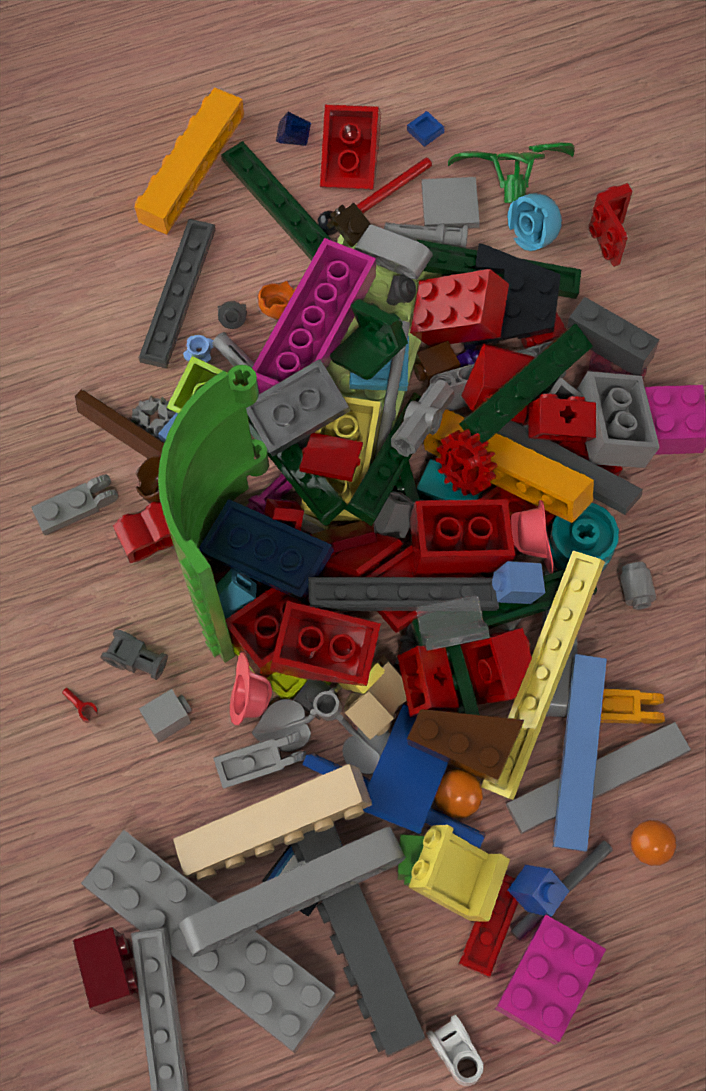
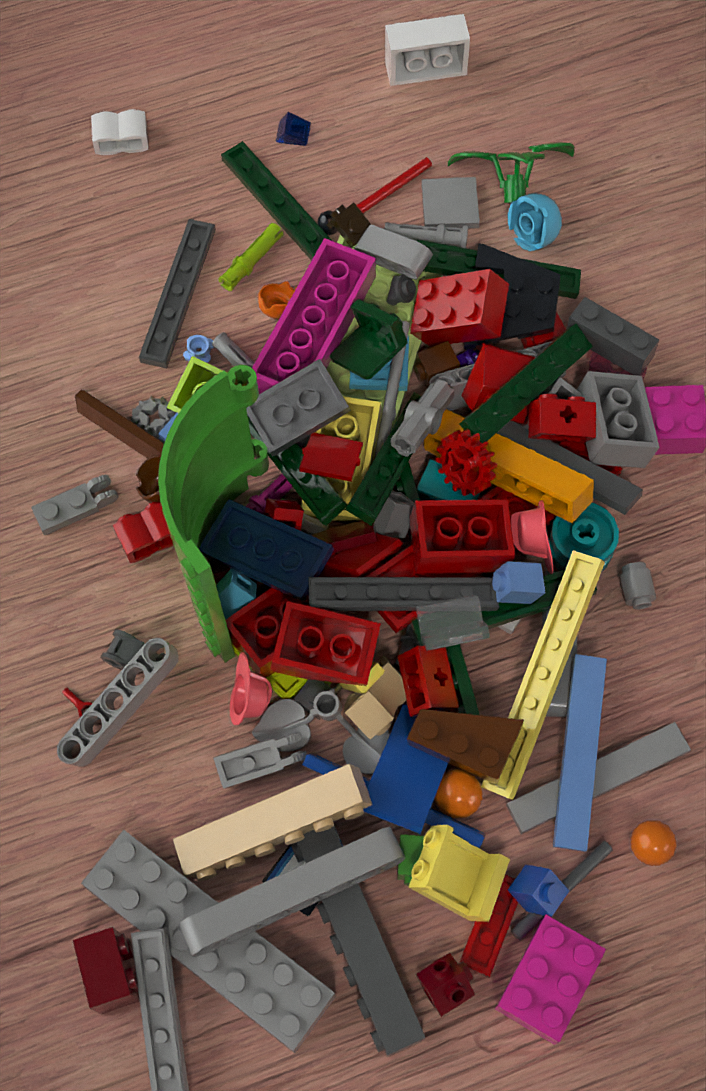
(103, 706): none -> light grey beam
(119, 132): none -> white brick
(166, 714): light grey brick -> none
(189, 160): light orange brick -> none
(232, 314): dark grey plate -> none
(244, 264): none -> lime pin
(350, 146): red slope -> none
(425, 128): blue tile -> none
(426, 49): none -> white brick
(446, 983): none -> dark red brick
(456, 1049): white piece -> none
(498, 665): red slope -> none
(608, 219): red bracket -> none
(625, 707): light orange hinge -> none

